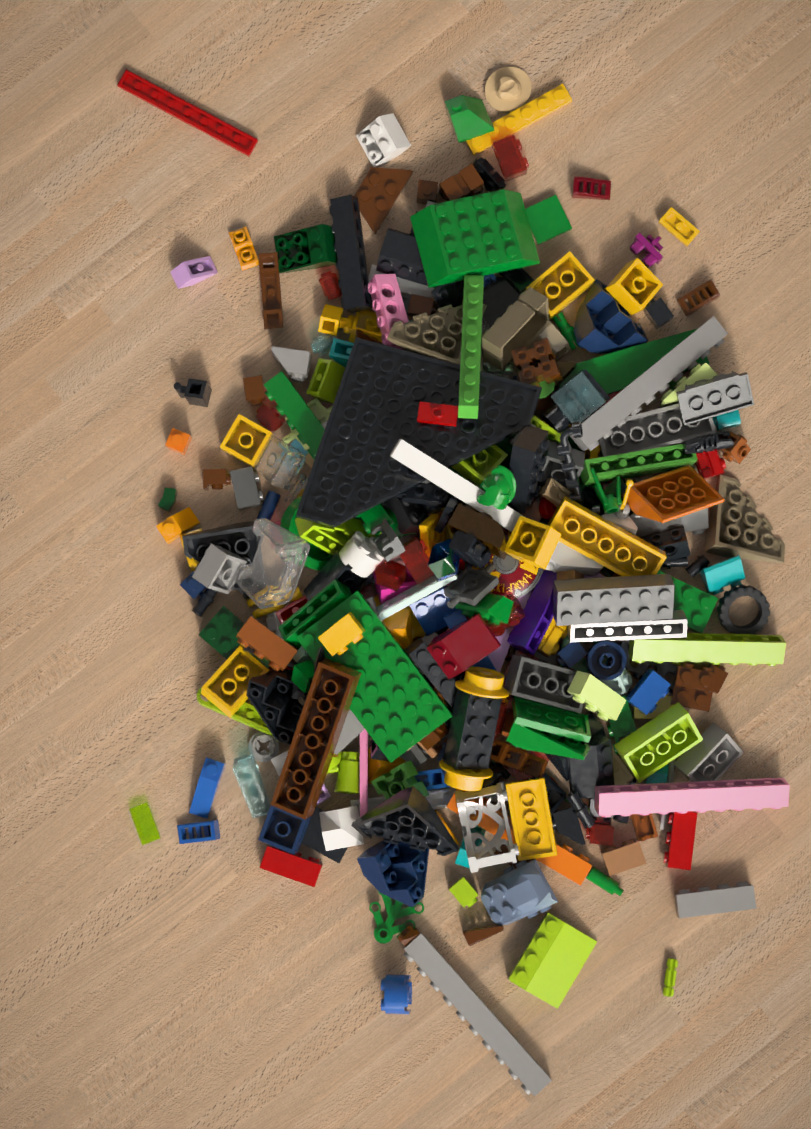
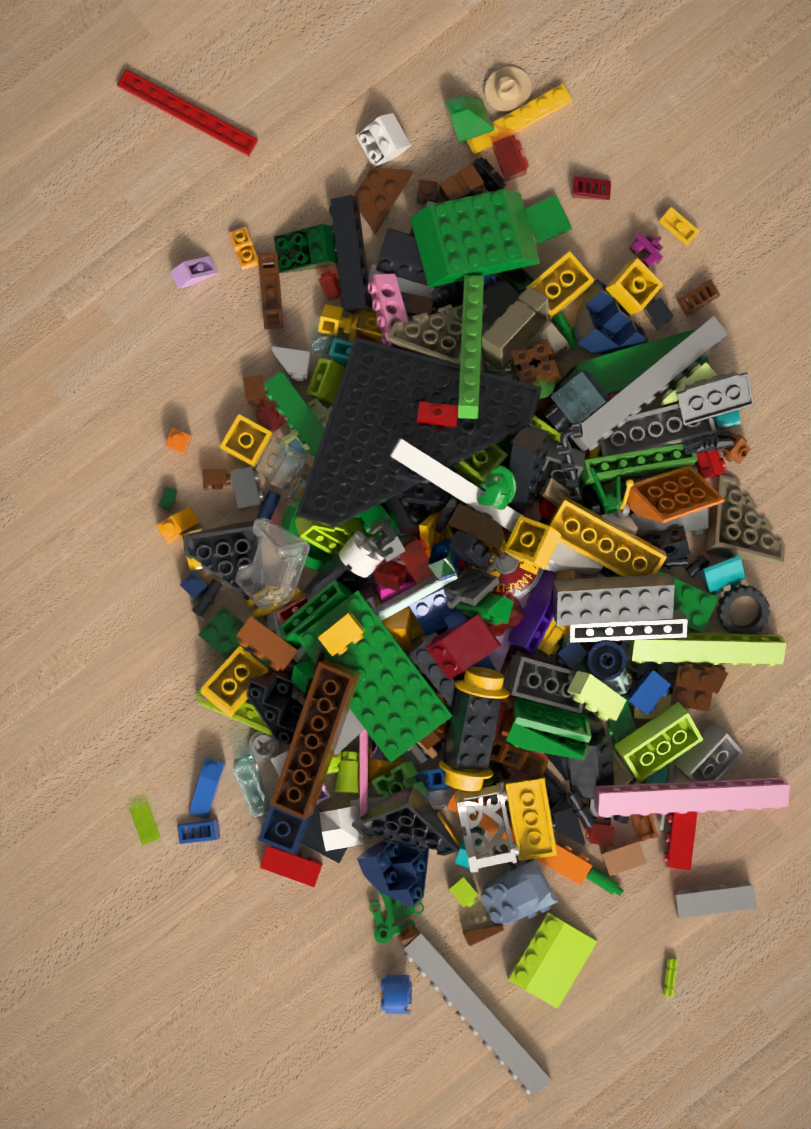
(196, 392): black brick -> none
(218, 569): light grey slope -> none

